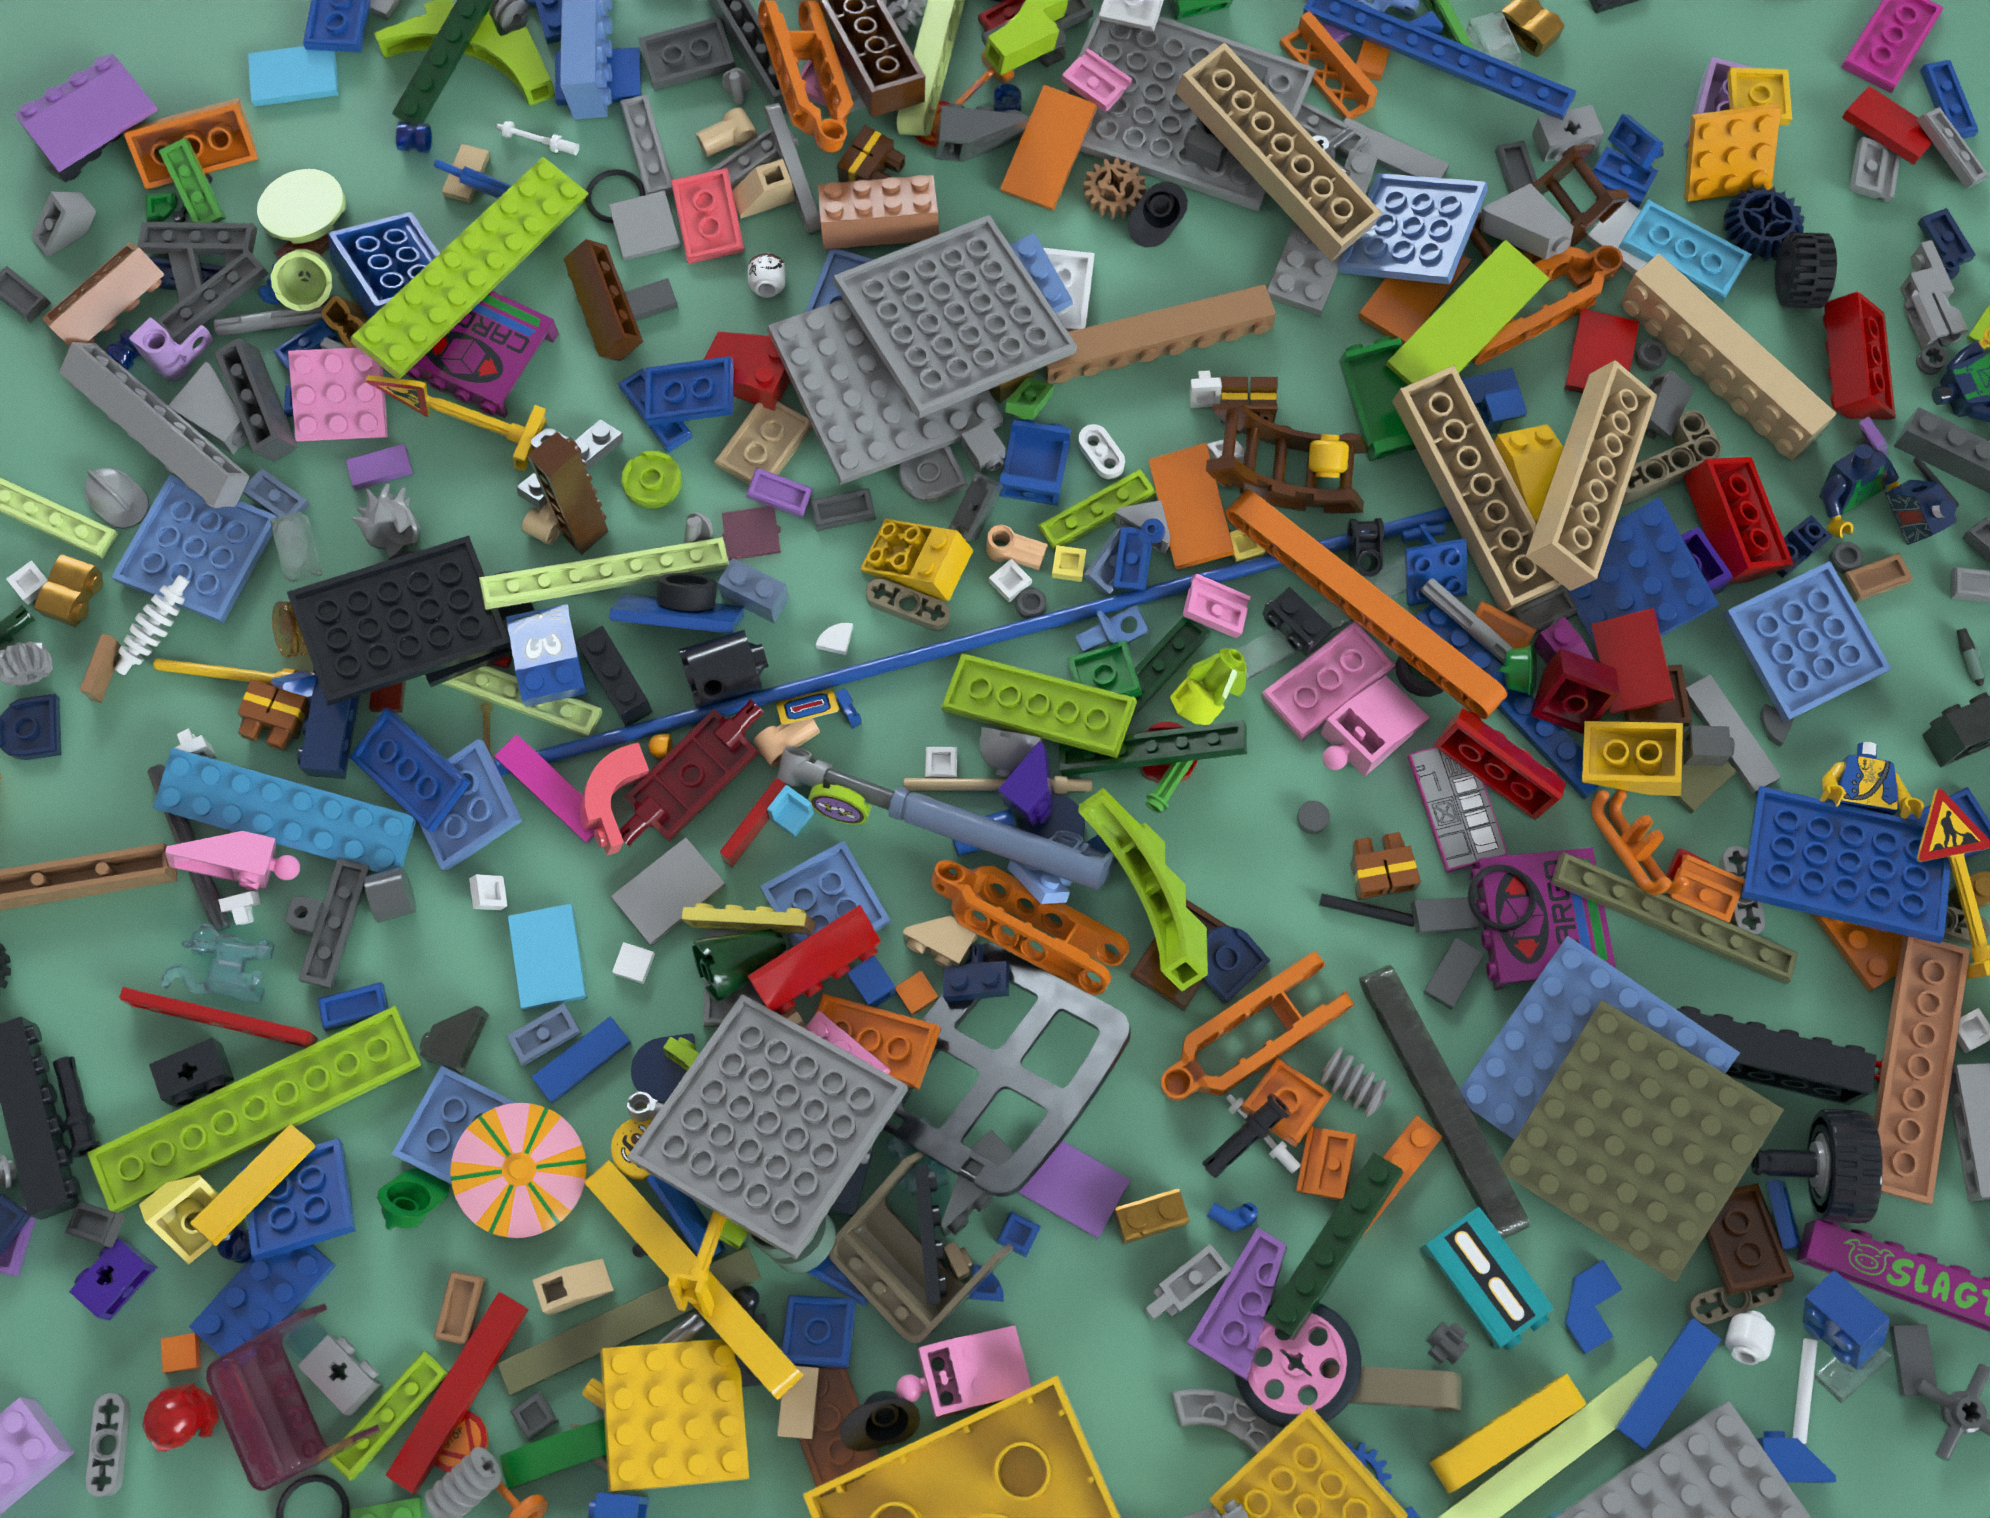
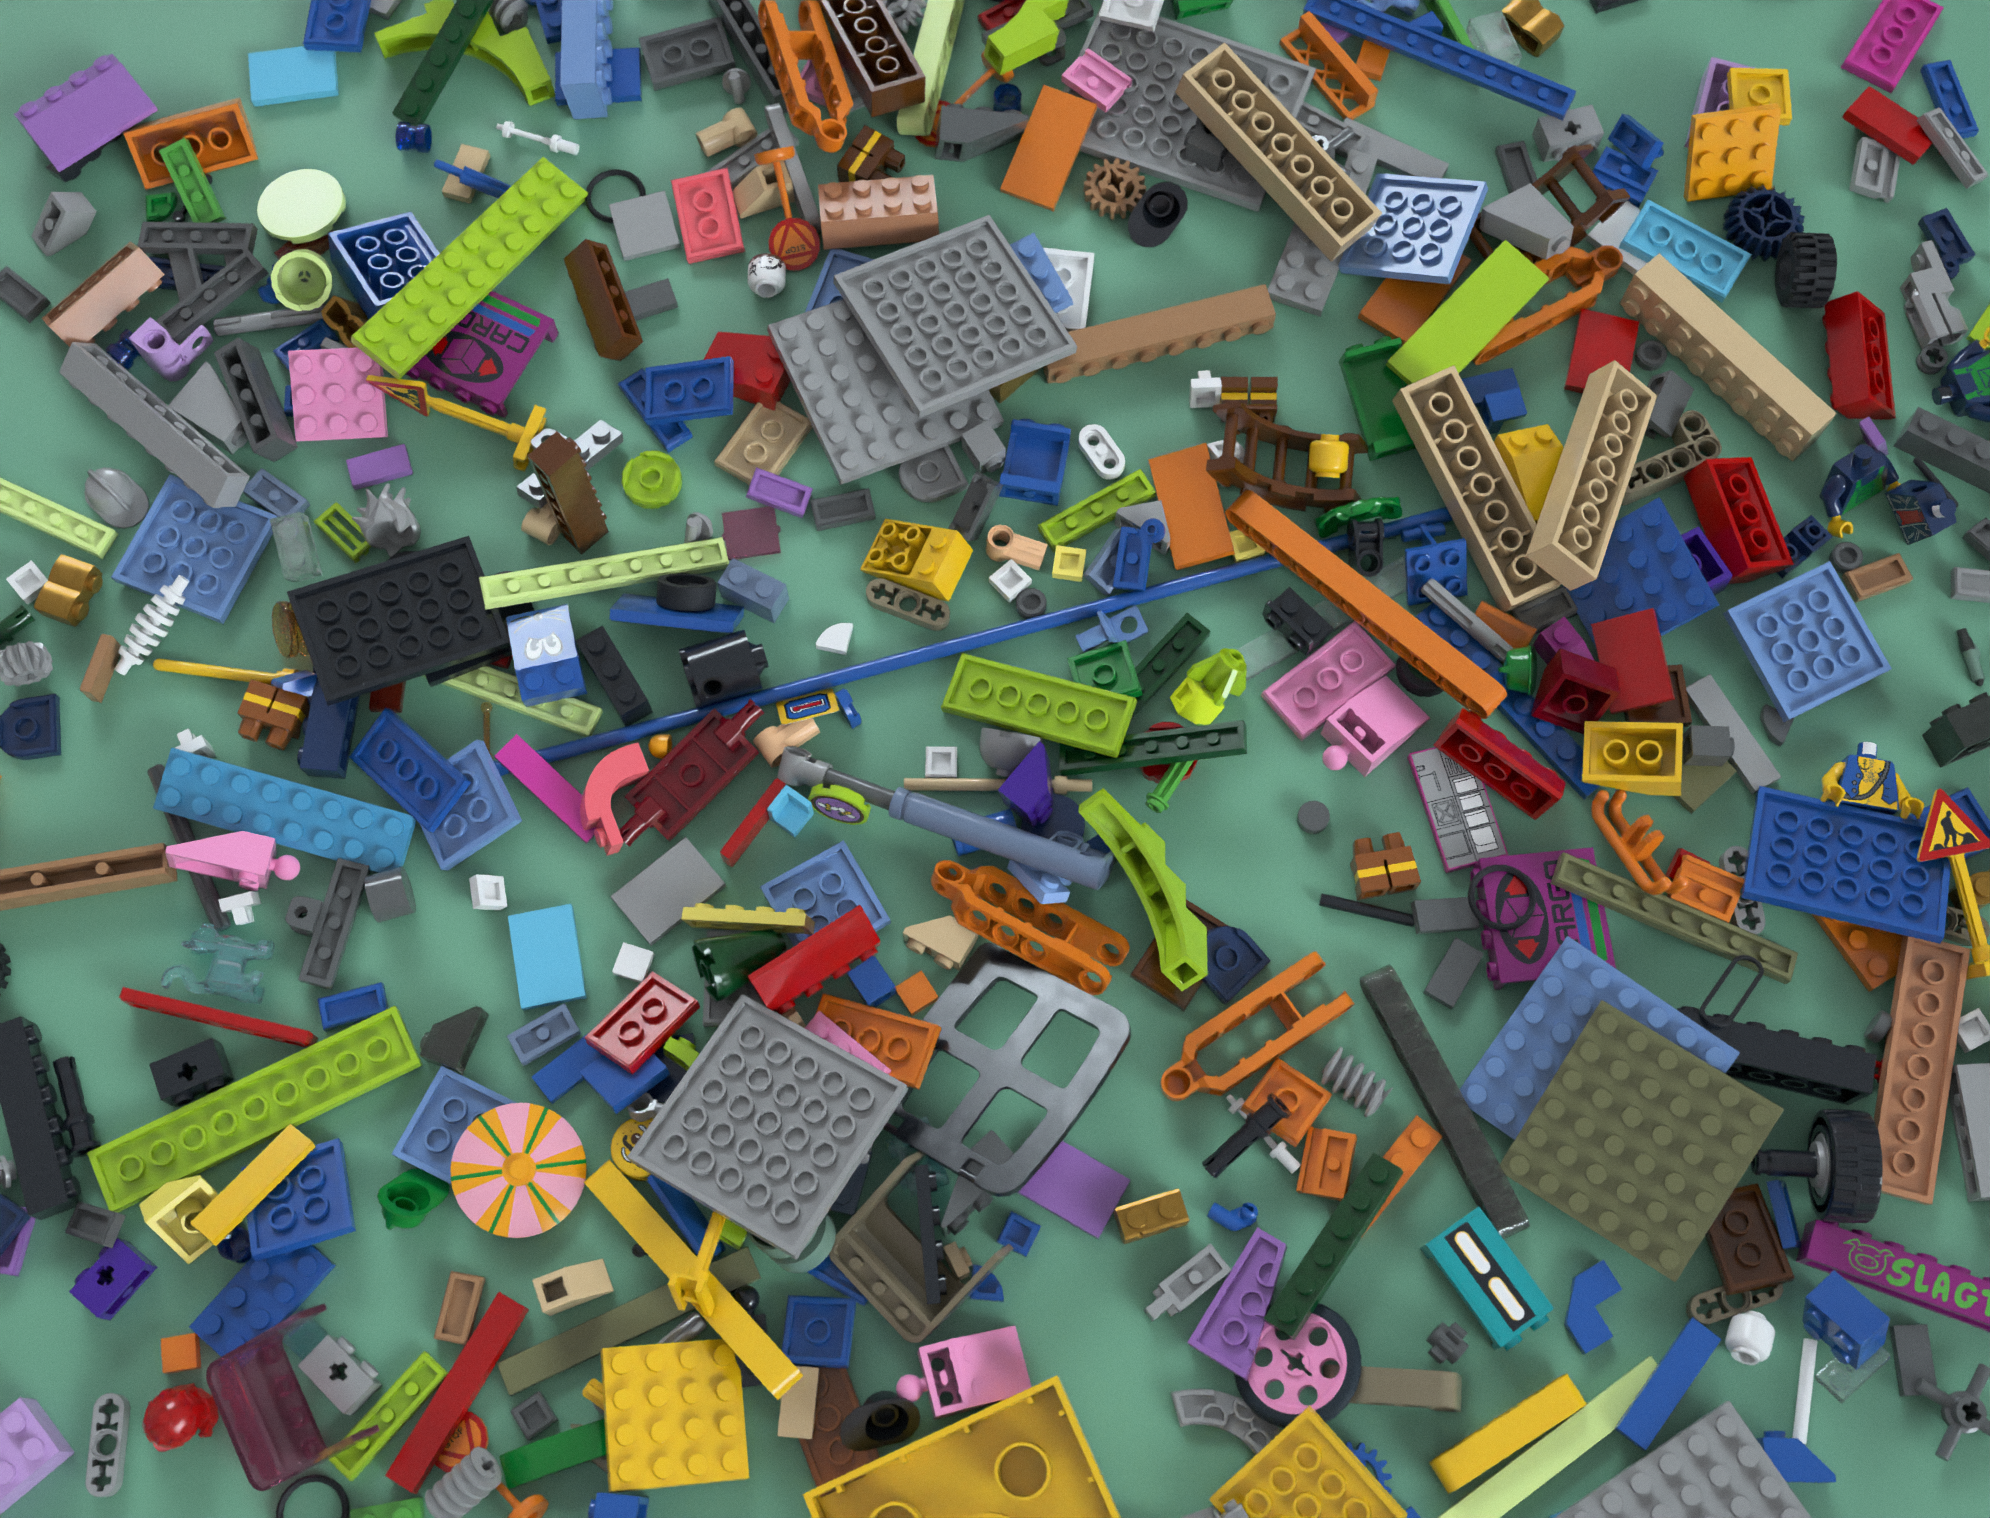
(362, 548): none -> lime tile
(620, 1087): none -> blue tile
(642, 1022): none -> tile
(647, 145): light grey tile -> none
(792, 238): none -> orange piece
(976, 978): dark blue plate -> none
(1029, 398): bright green plate -> none
(1216, 606): bright pink plate -> none
(1361, 510): none -> green piece
(1743, 999): none -> black piece
(1878, 1026): none -> dark grey tile

